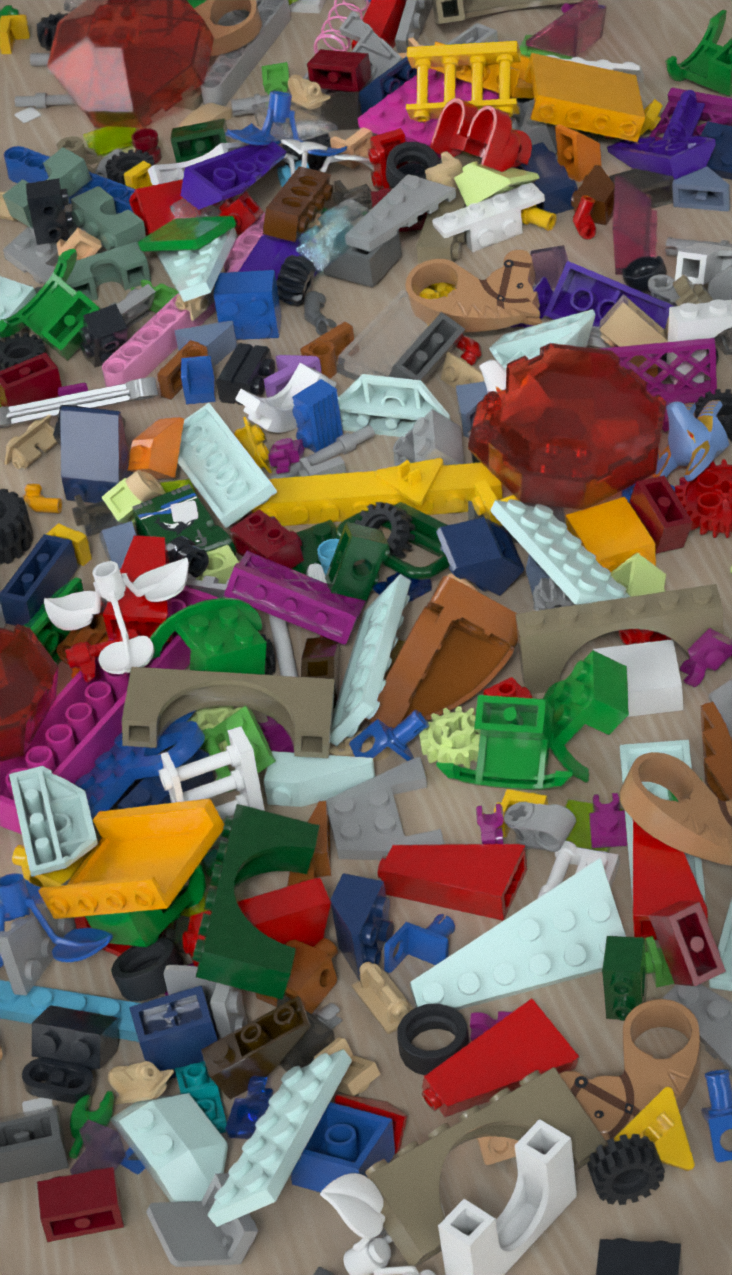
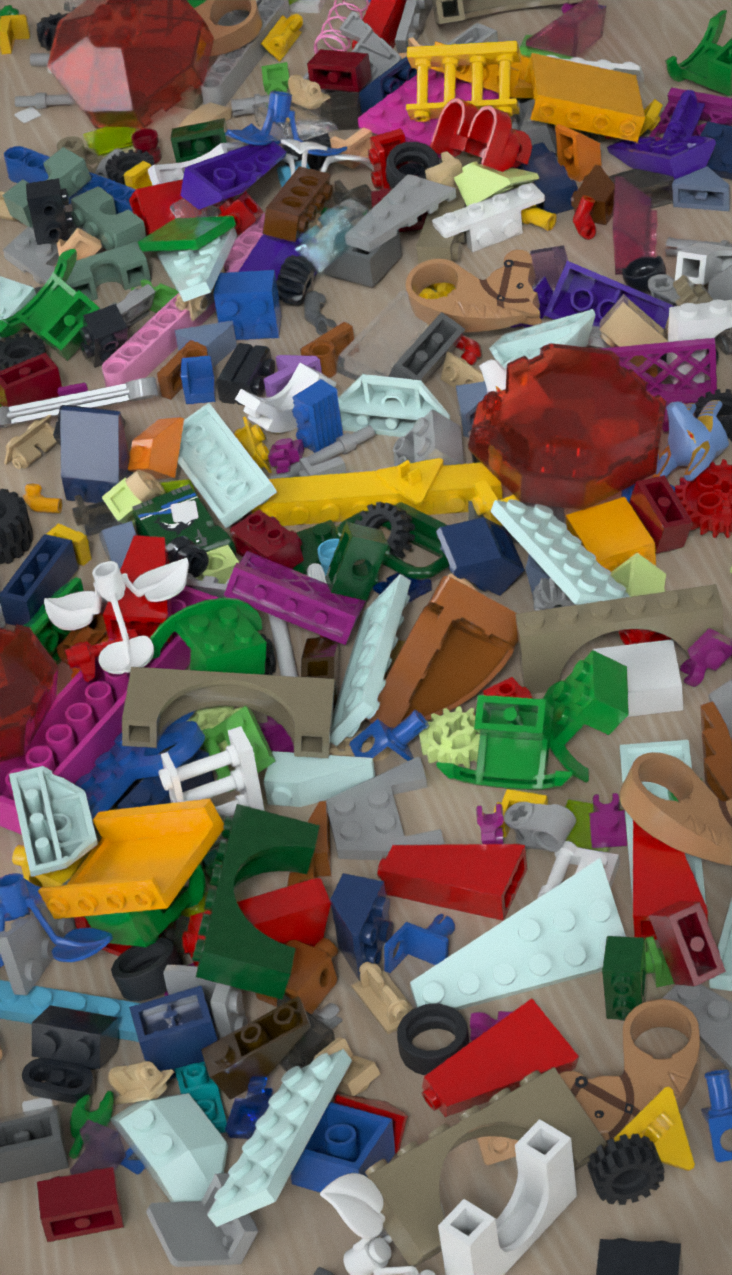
(283, 35): none -> yellow hinge

